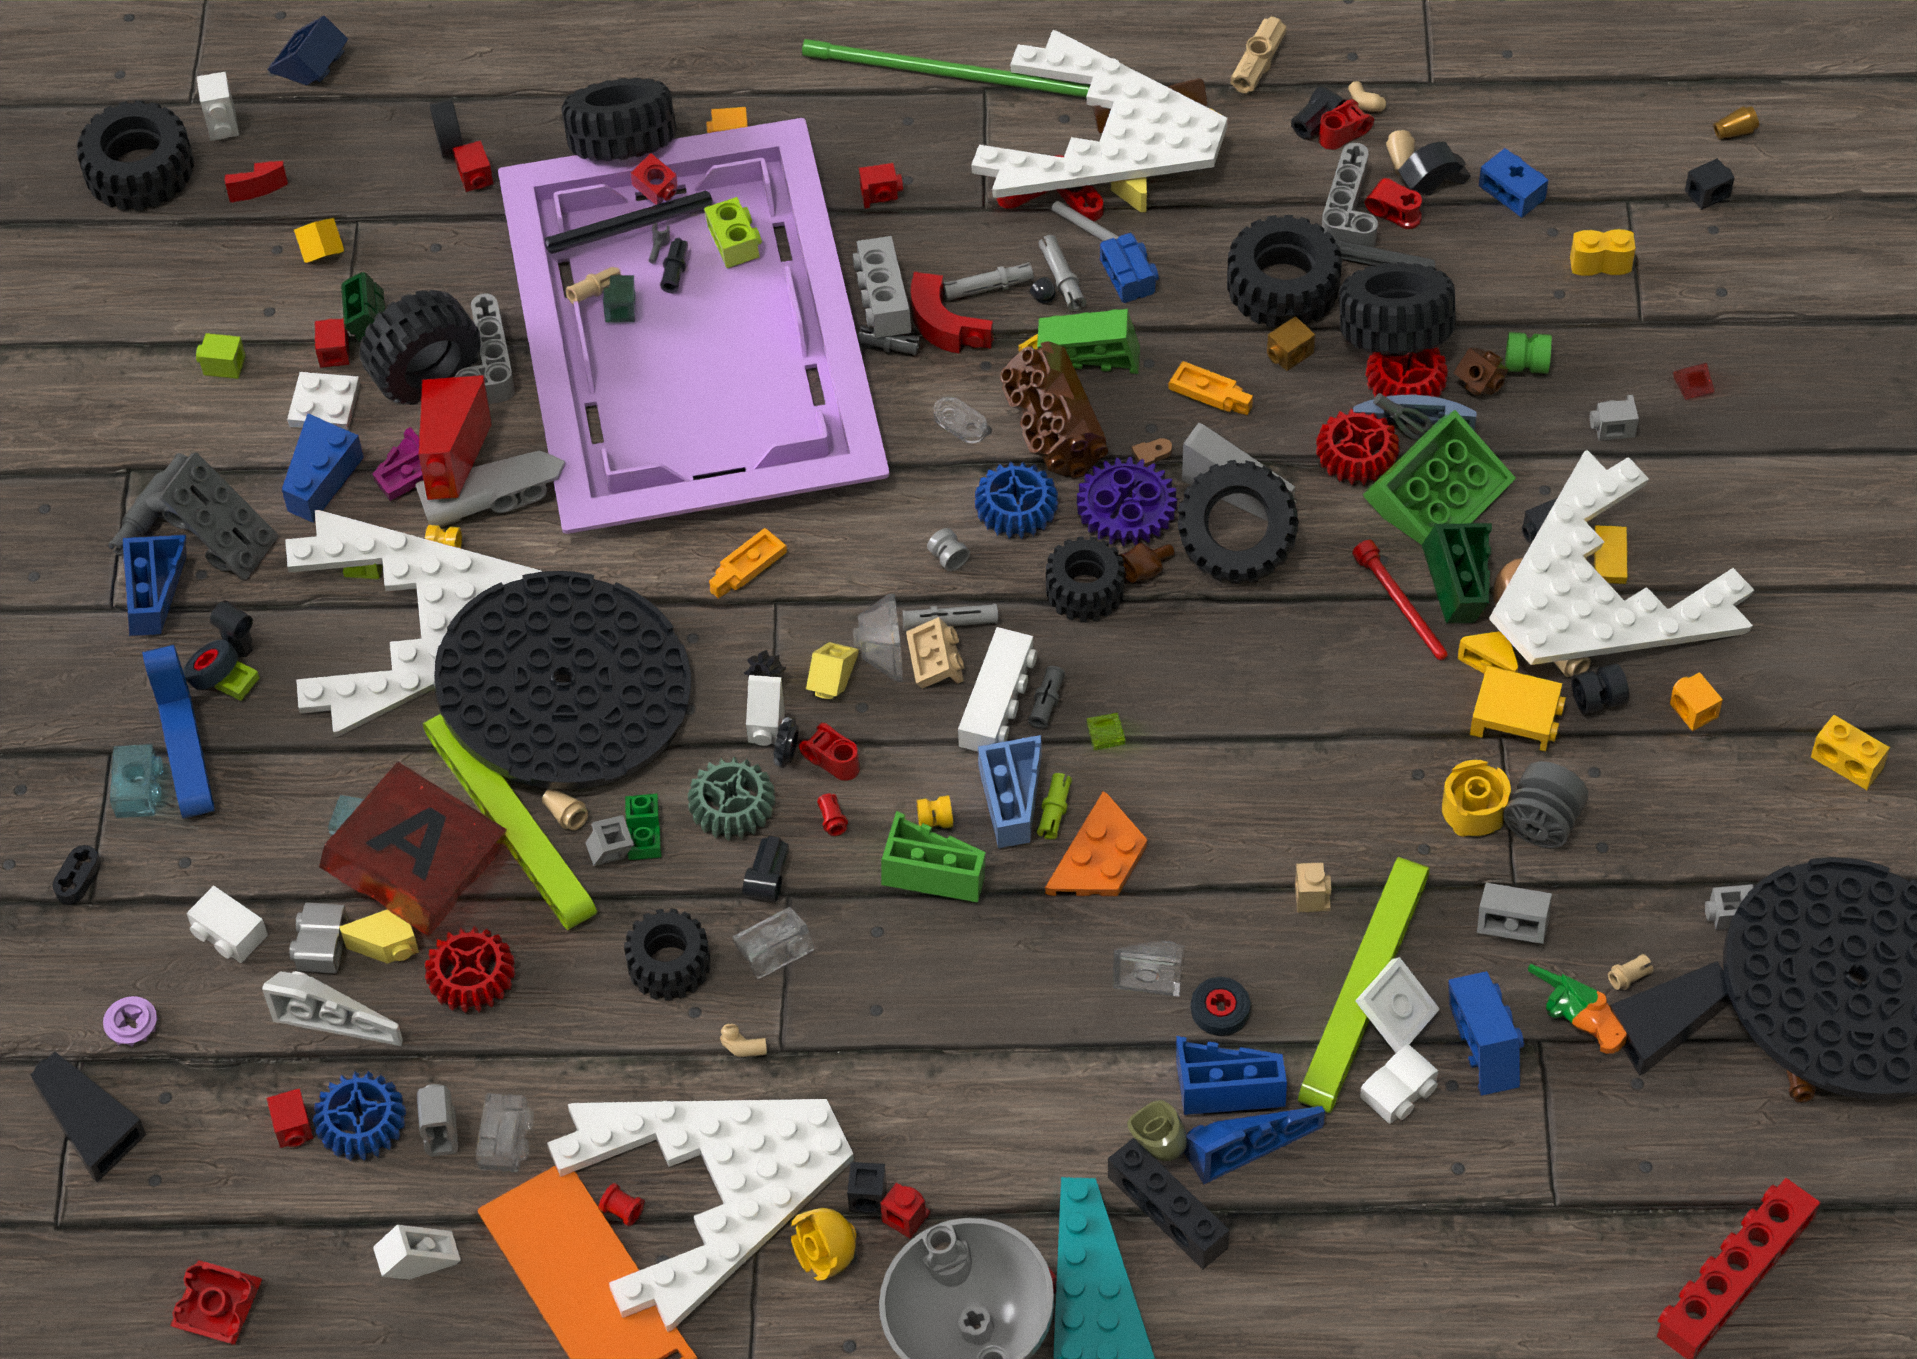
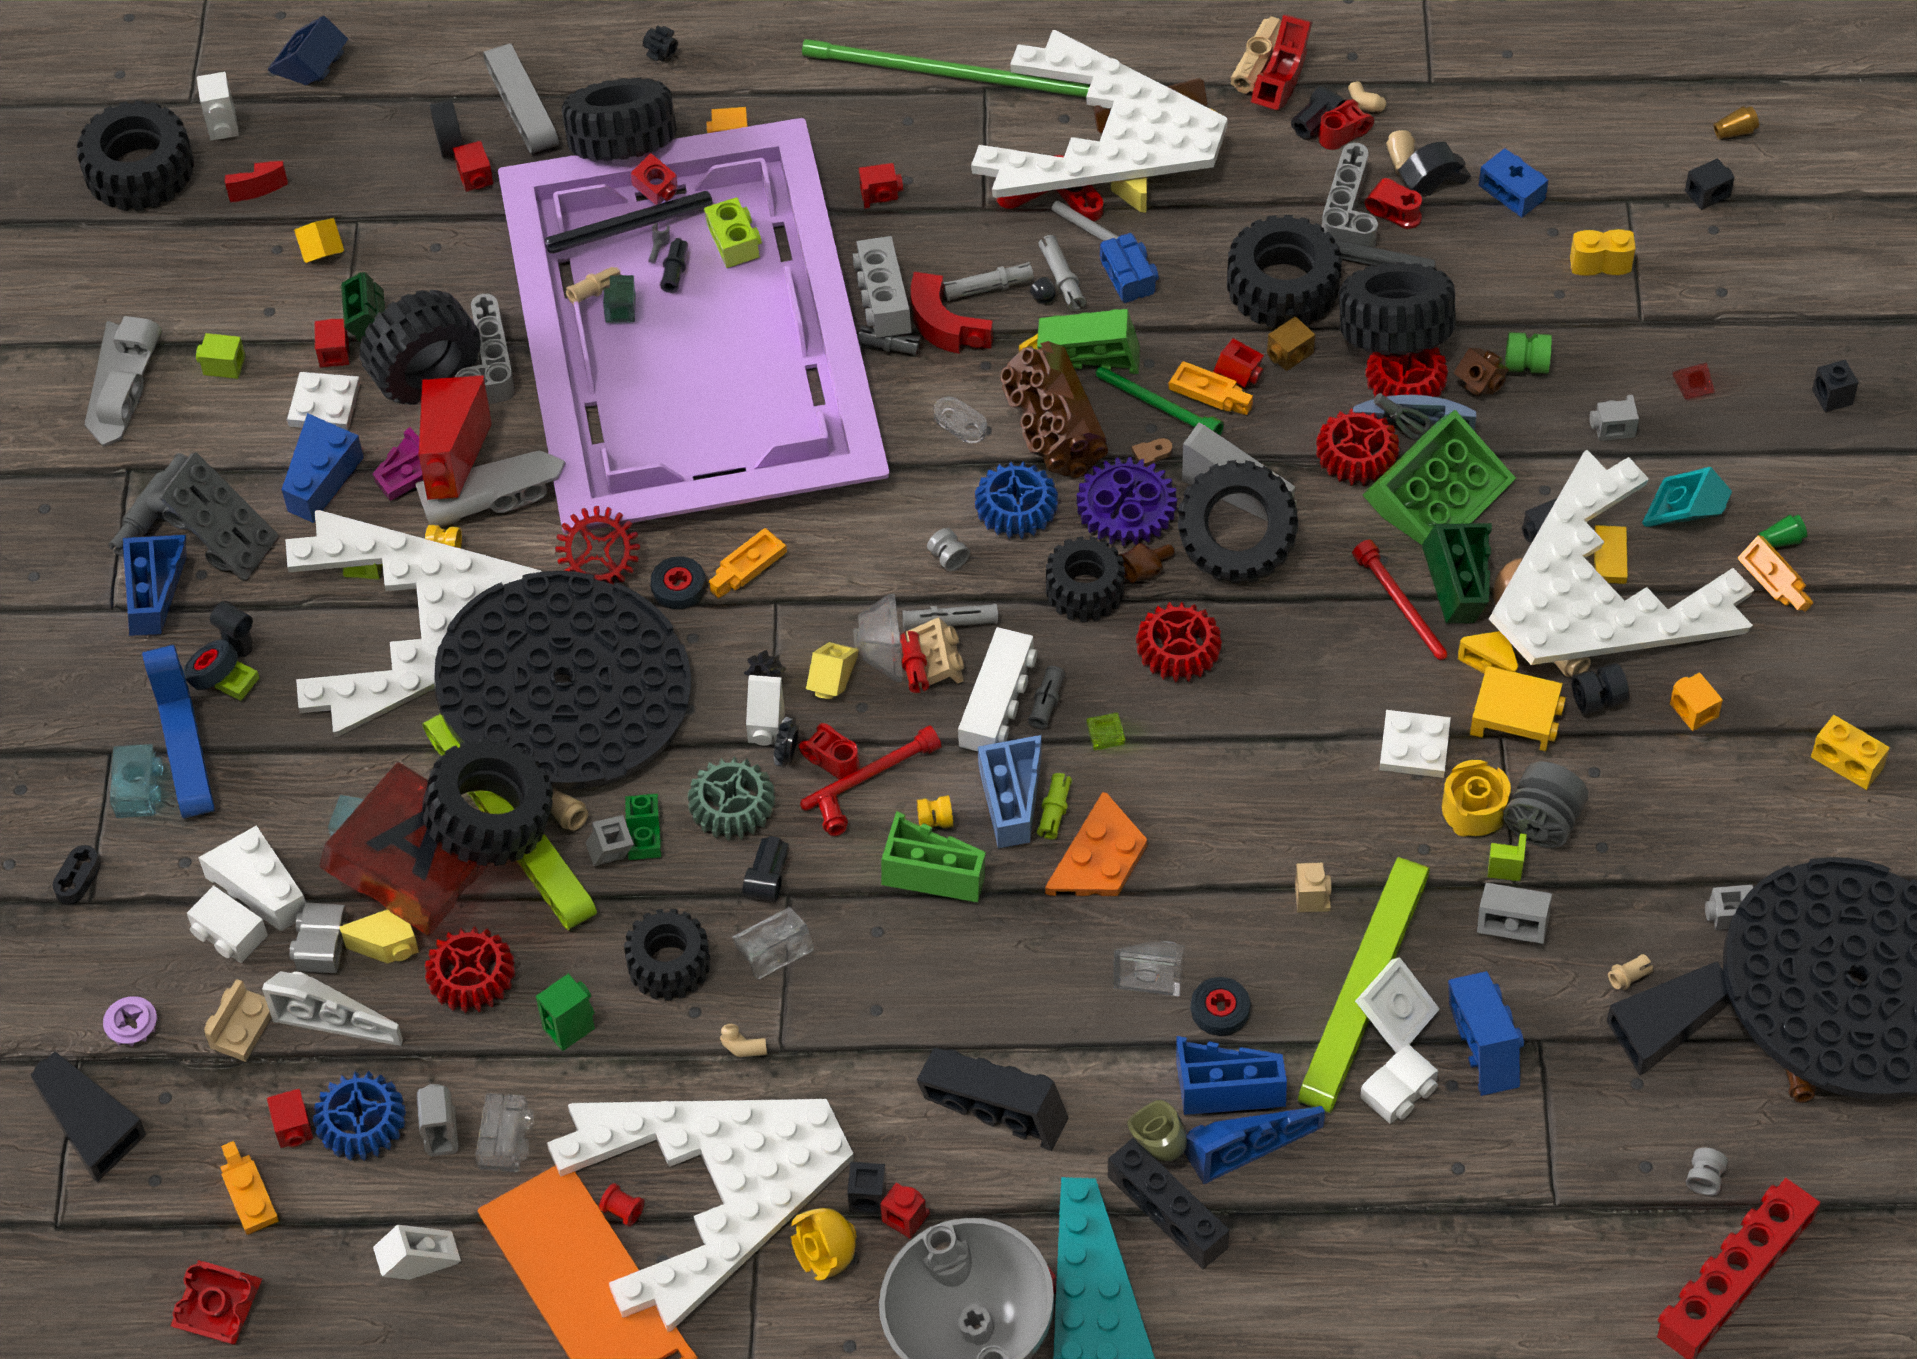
(119, 377): none -> light grey panel
(238, 1022): none -> tan bracket
(247, 1190): none -> light orange hinge
(256, 877): none -> white wedge
(479, 834): none -> black tyre
(520, 98): none -> light grey beam
(566, 1011): none -> green brick
(580, 525): none -> red gear
(660, 43): none -> black gear
(688, 591): none -> black bush
(914, 662): none -> red pin
(925, 741): none -> red piece
(995, 1094): none -> black wedge
(1159, 402): none -> green piece
(1180, 652): none -> red gear
(1239, 363): none -> red brick
(1284, 68): none -> red arch
(1415, 743): none -> white plate
(1507, 860): none -> lime panel
(1583, 1008): animal -> none
(1688, 498): none -> teal slope
(1706, 1172): none -> light grey wheel
(1775, 574): none -> light orange hinge
(1786, 532): none -> green cone
(1835, 386): none -> black brick

